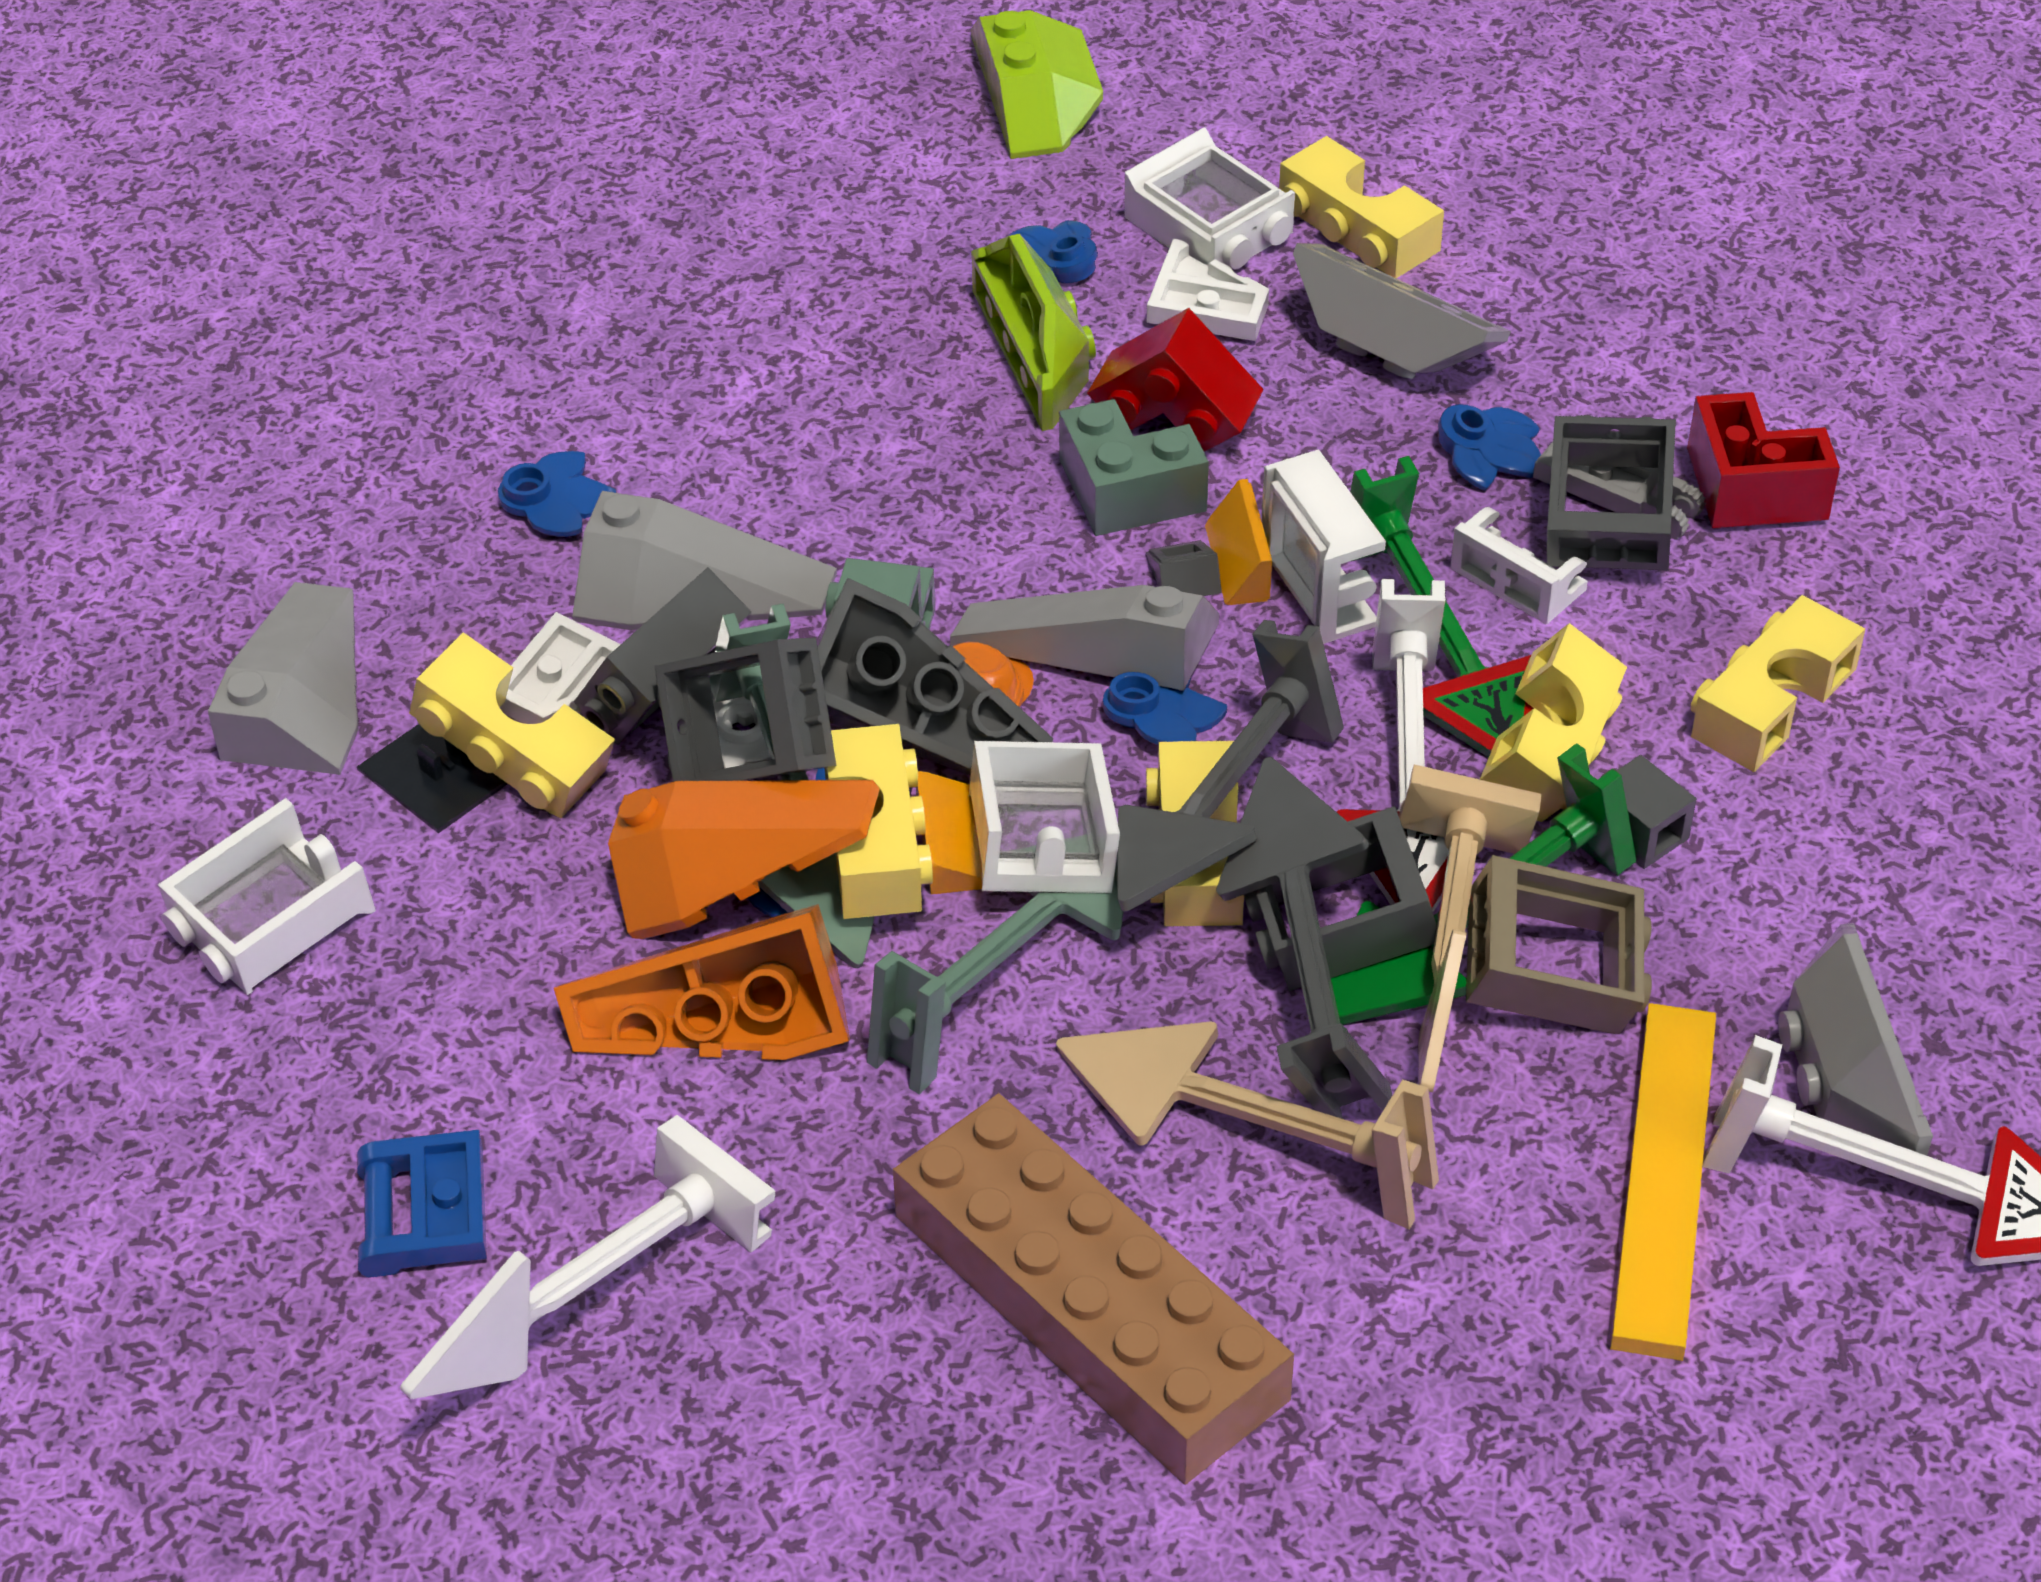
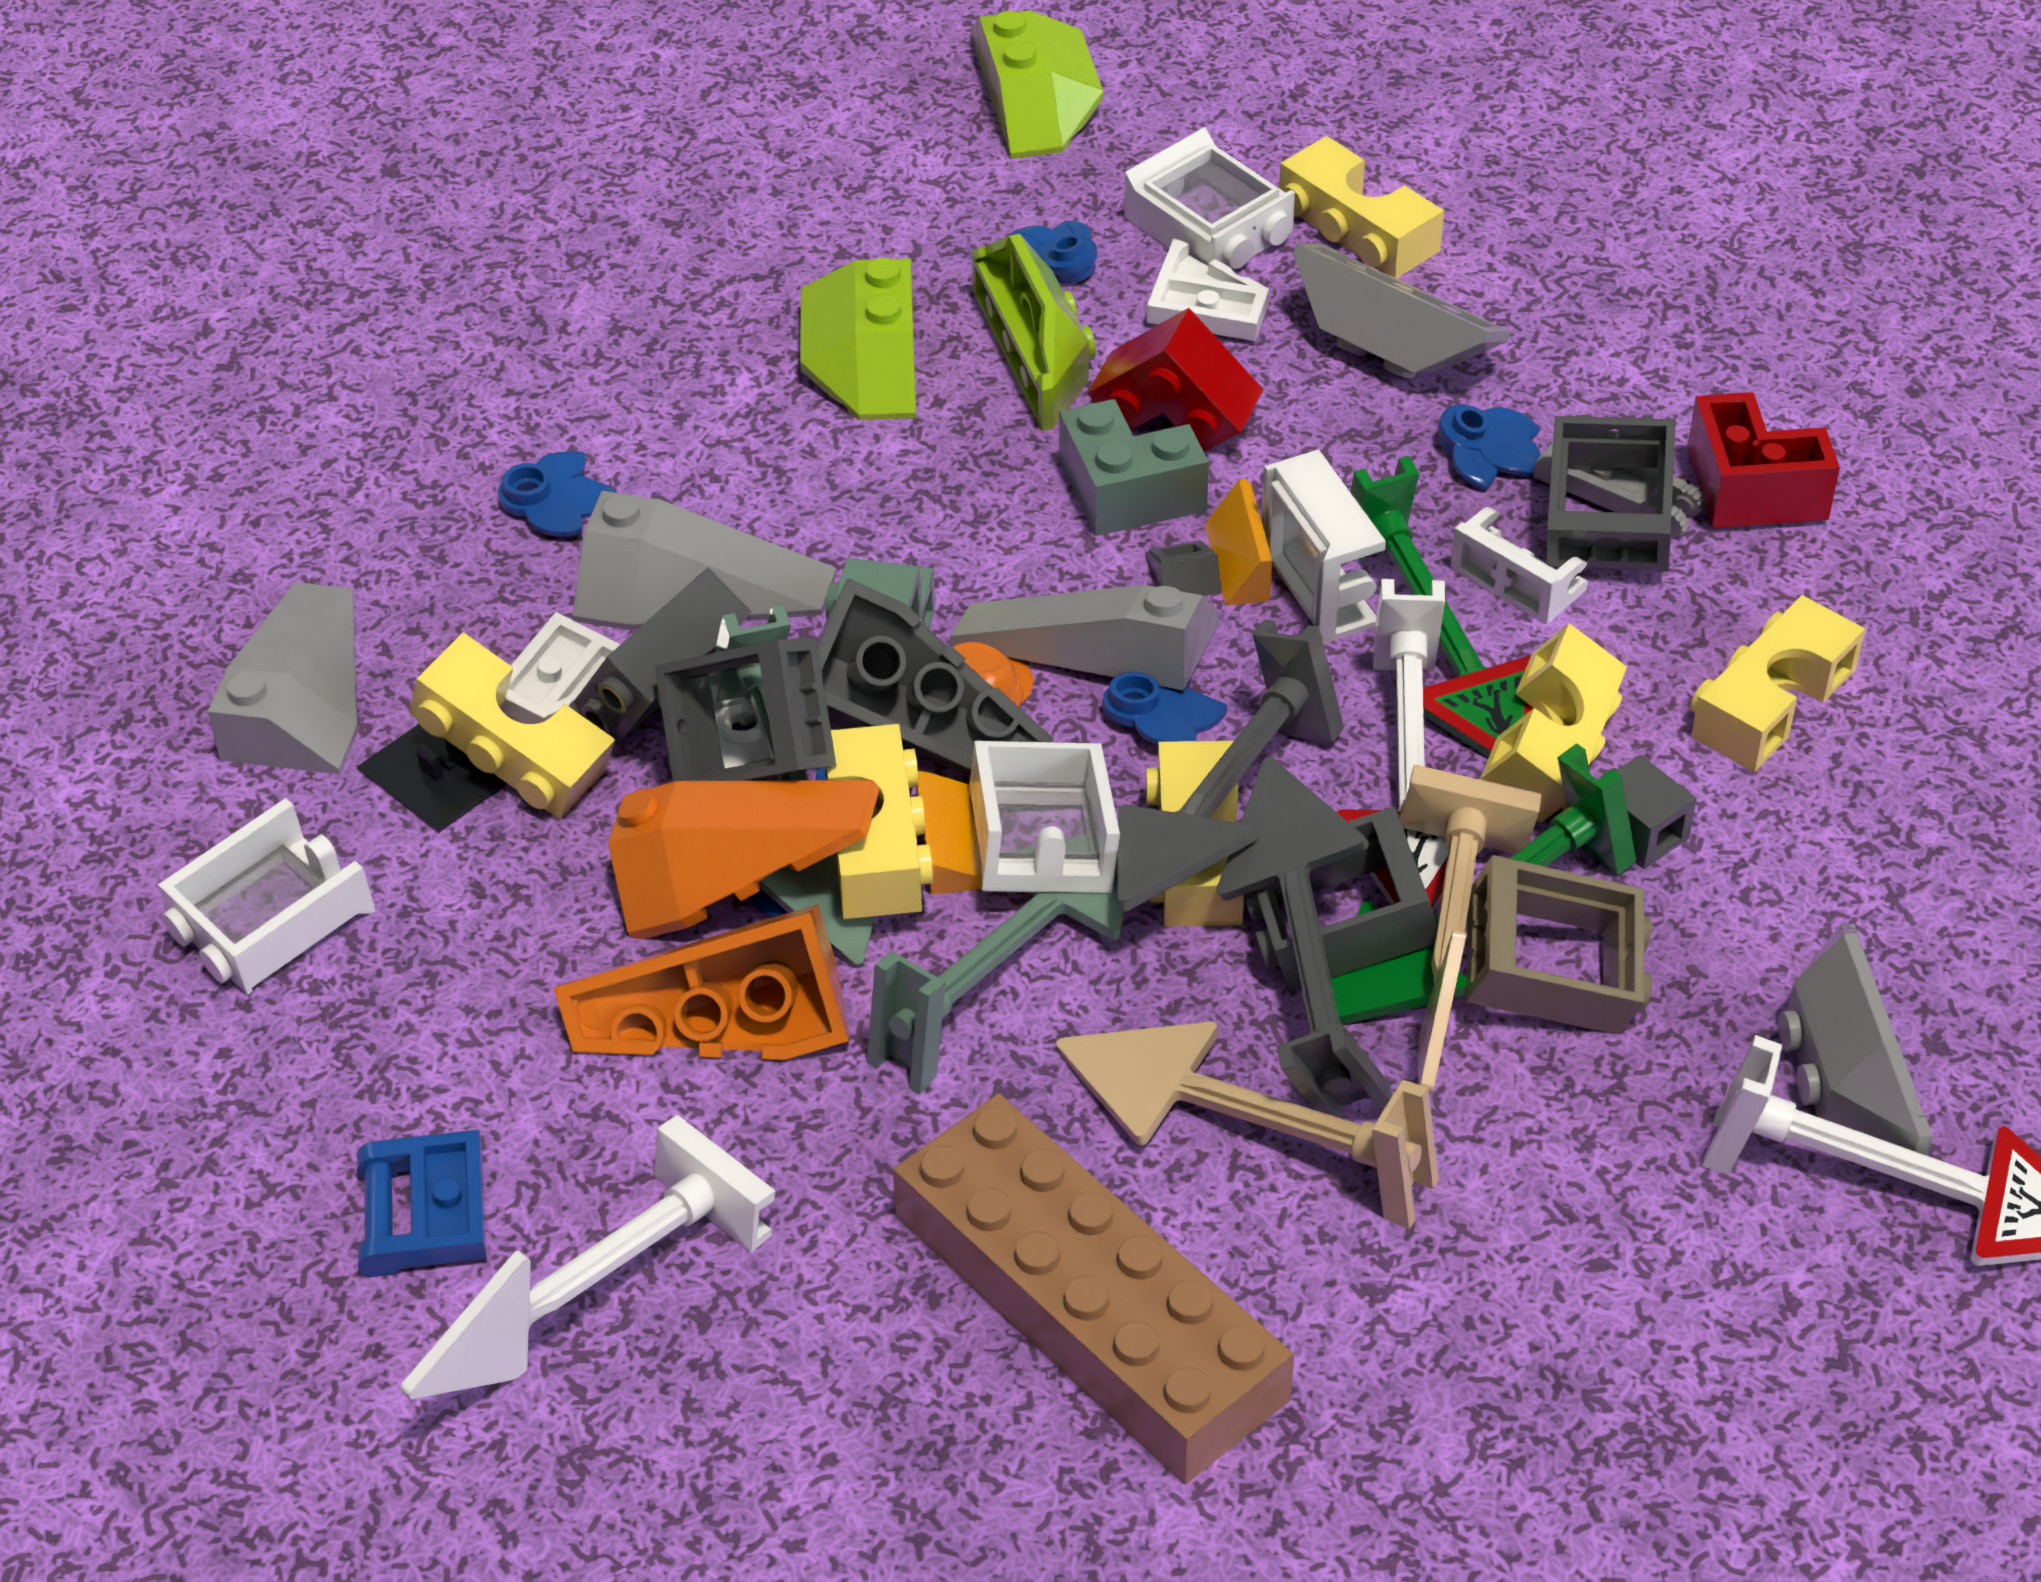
(862, 337): none -> lime wedge
(1664, 1183): yellow tile -> none

